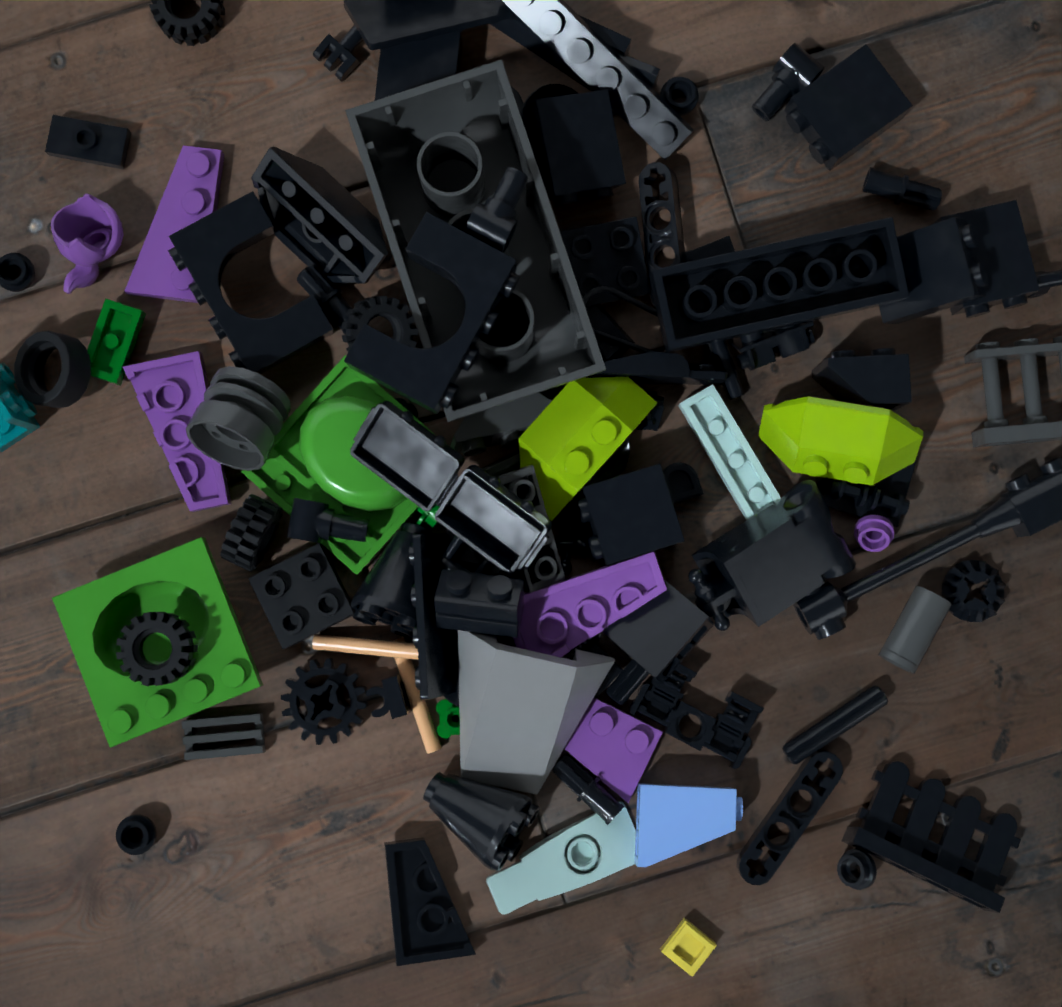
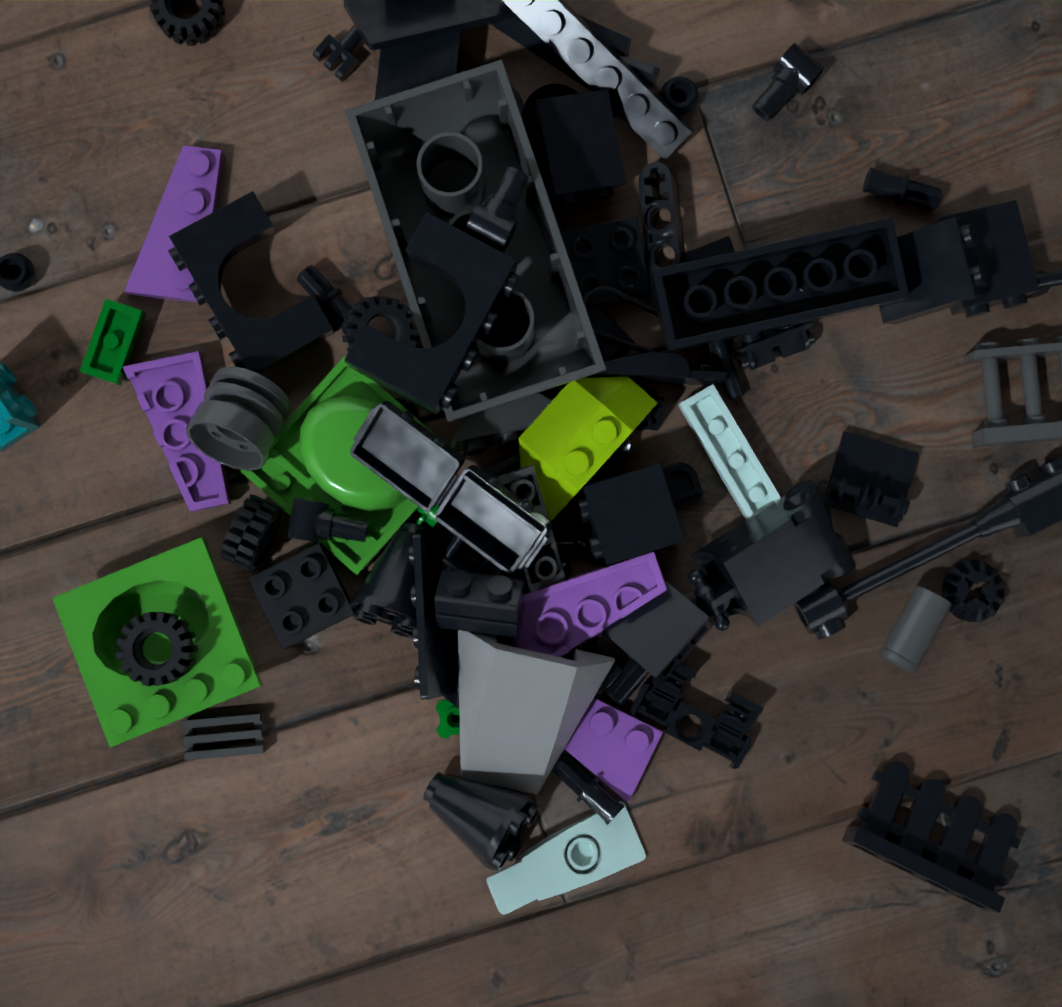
(31, 363): black tyre -> none
(86, 236): medium lavender hair -> none
(88, 142): black plate -> none
(127, 842): black plate -> none
(308, 692): black gear -> none
(319, 218): black wedge -> none
(365, 646): light nougat bar -> none
(394, 697): black tile -> none
(418, 706): light nougat bar -> none
(421, 907): black wing -> none
(681, 818): light blue slope -> none
(688, 947): light yellow tile -> none
(795, 820): black beam -> none
(835, 724): black axle -> none
(839, 439): lime wedge -> none
(847, 108): black brick -> none
(848, 869): black plate -> none
(867, 380): black slope -> none
(874, 532): medium lavender plate -> none

